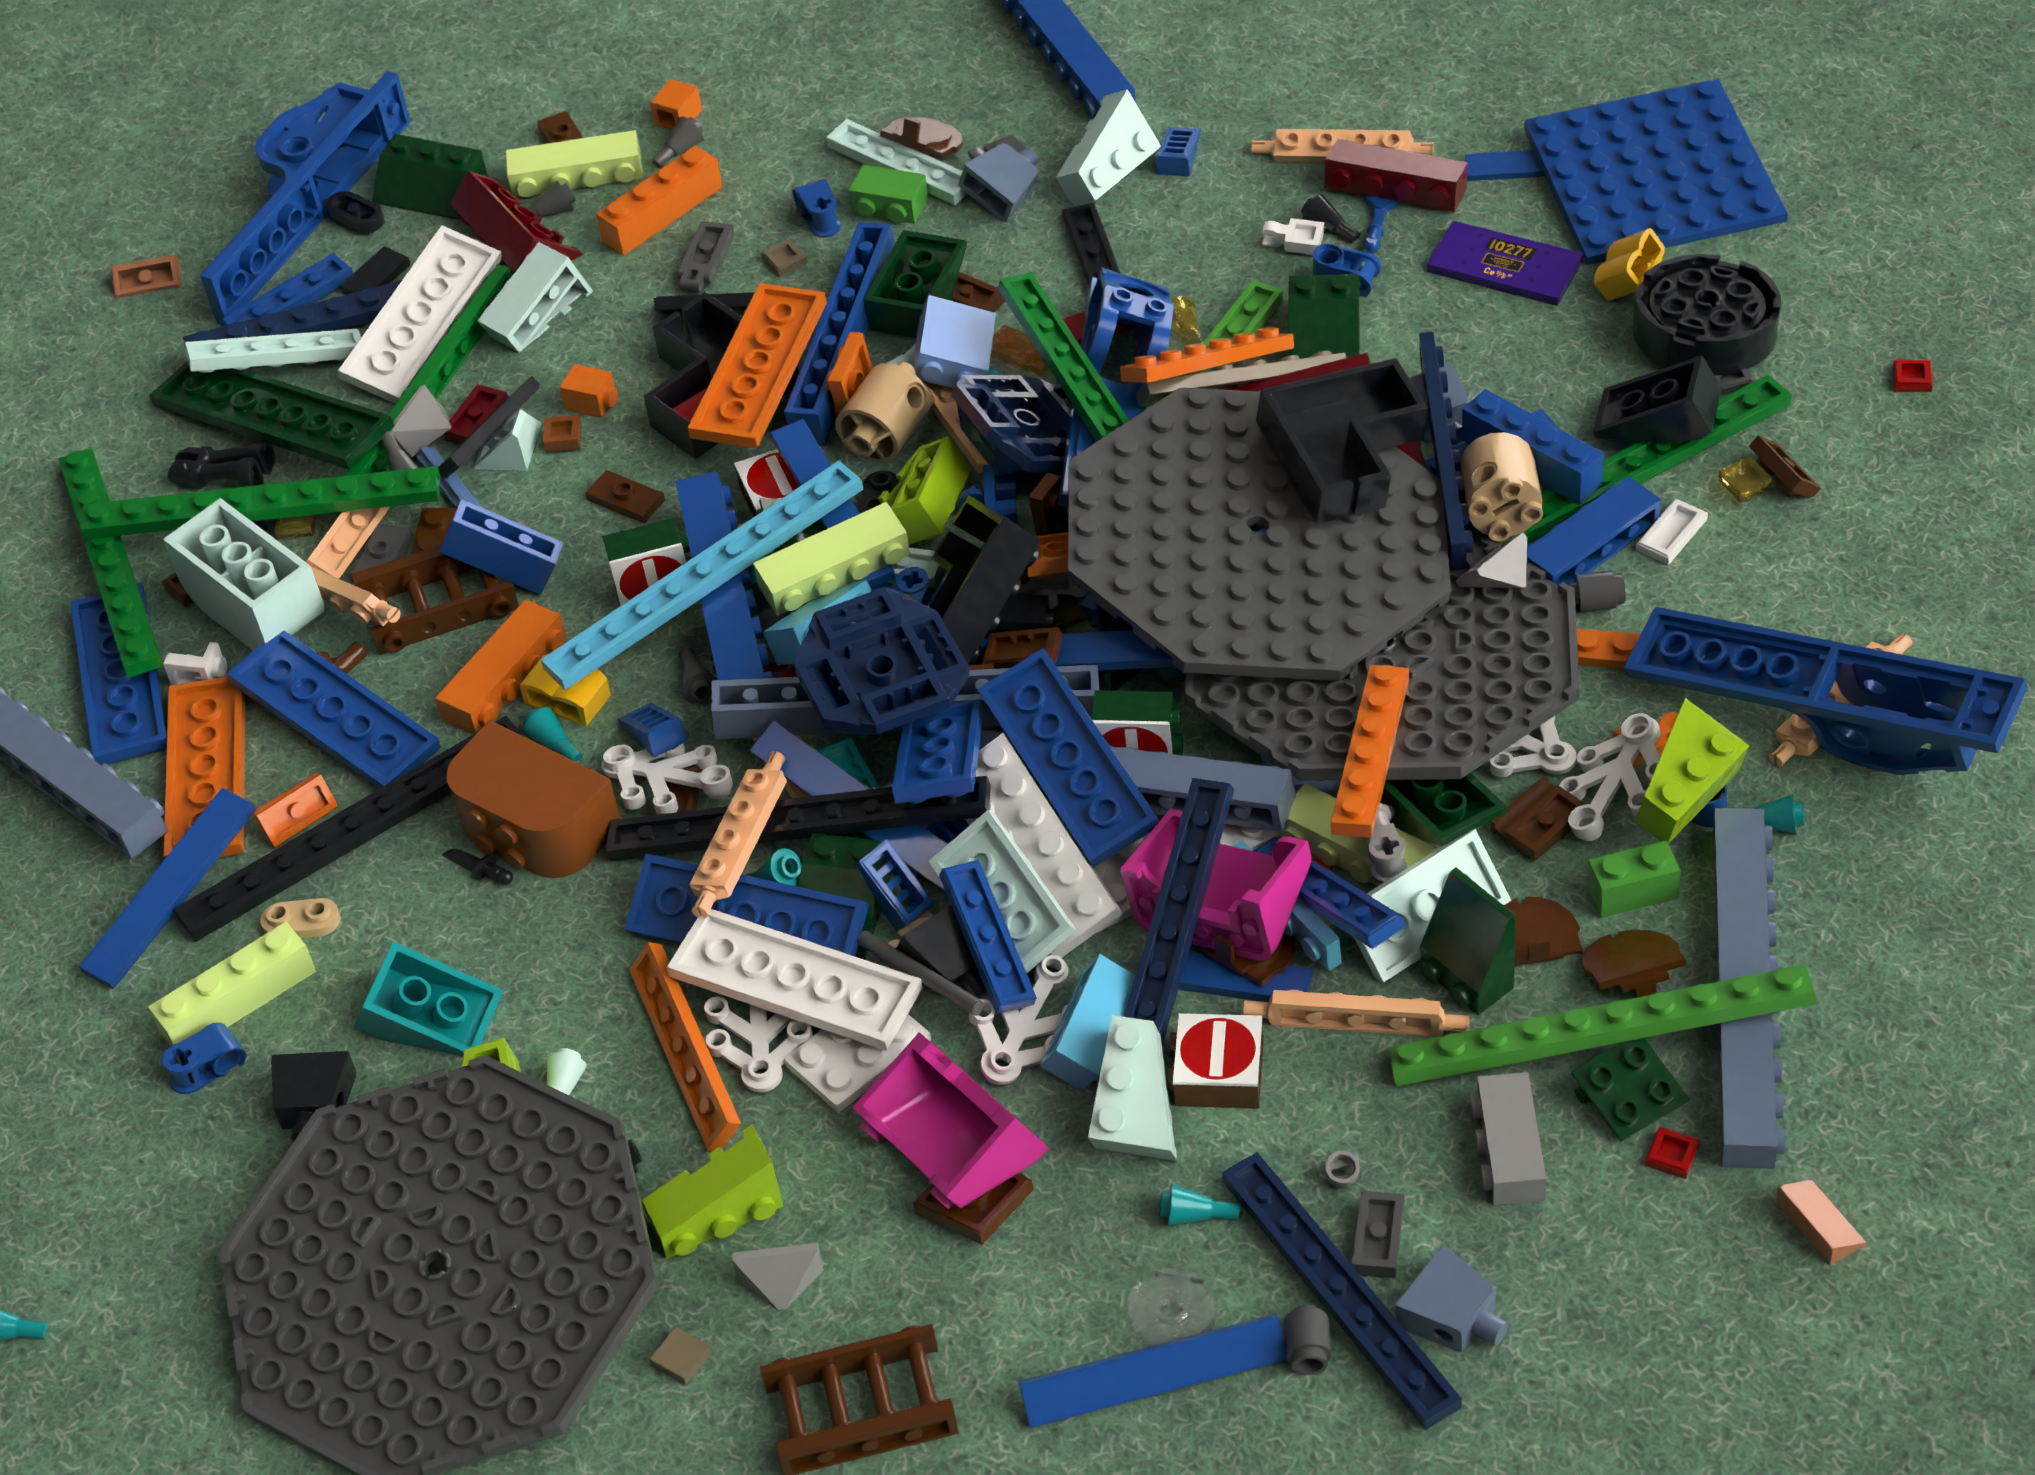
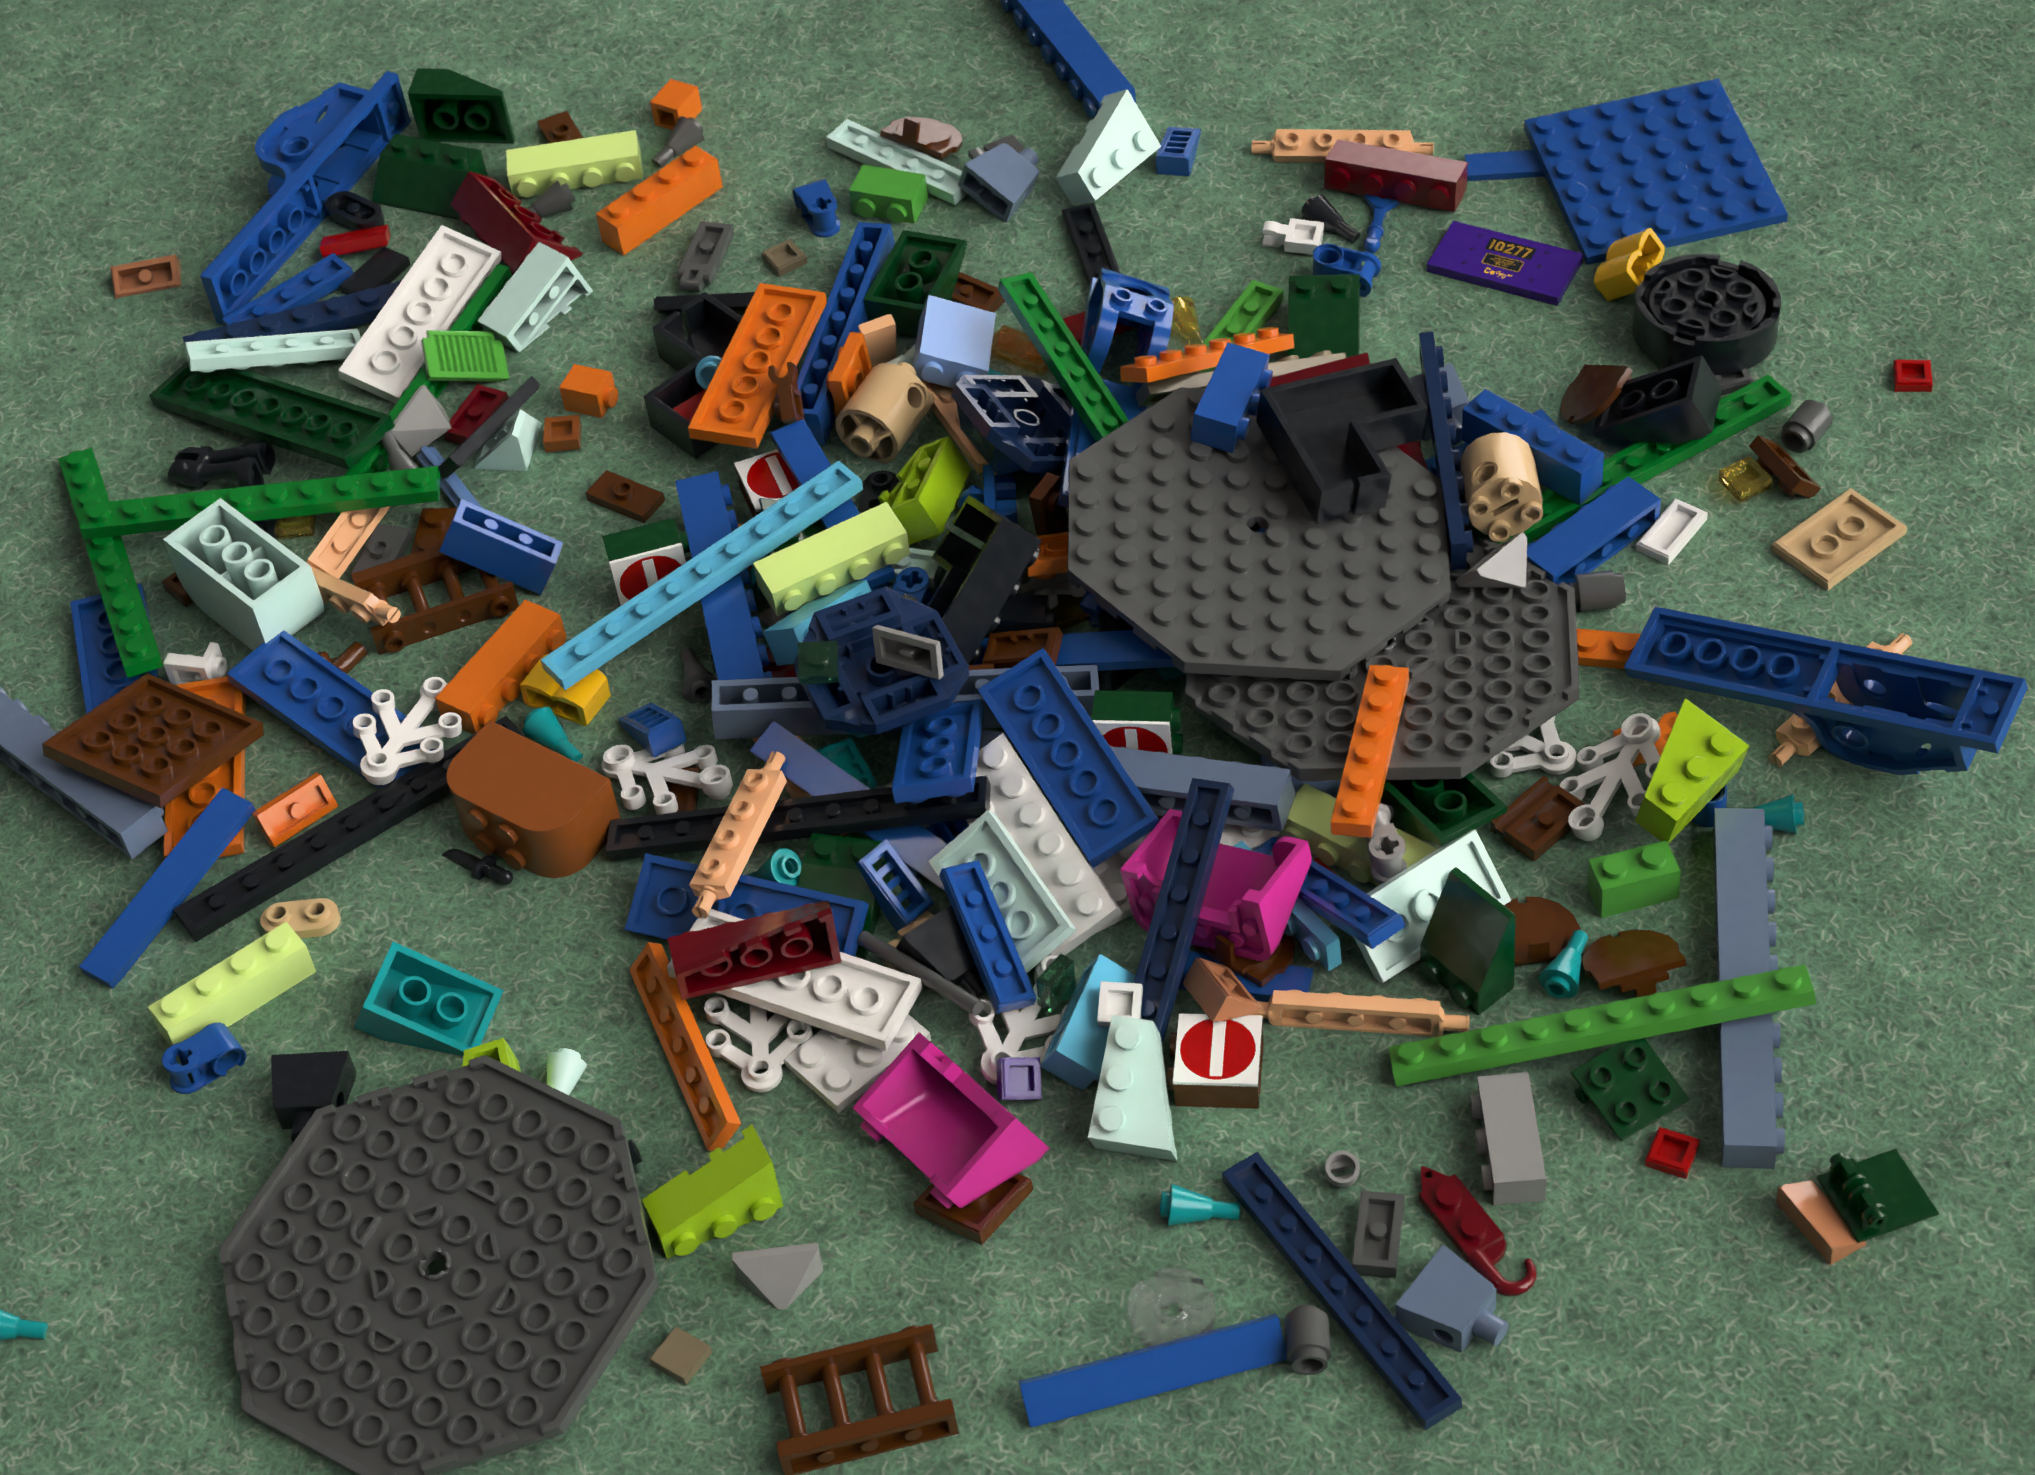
(153, 740): none -> reddish brown plate
(355, 241): none -> red tile
(382, 764): none -> white plant
(458, 108): none -> dark green slope
(464, 356): none -> bright green window
(706, 369): none -> medium azure plate
(754, 949): none -> dark red wedge
(789, 404): none -> reddish brown plate
(818, 662): none -> clear green plate
(880, 339): none -> light nougat tile
(908, 652): none -> light grey slope
(1018, 1078): none -> tile
(1056, 983): none -> clear green plate
(1119, 1000): none -> white plate
(1219, 991): none -> nougat slope
(1231, 398): none -> blue brick
(1470, 1229): none -> dark red plate
(1563, 974): none -> teal cone
(1593, 392): none -> reddish brown piece
(1806, 426): none -> dark grey brick
(1839, 539): none -> tan tile
(1875, 1194): none -> dark green hinge

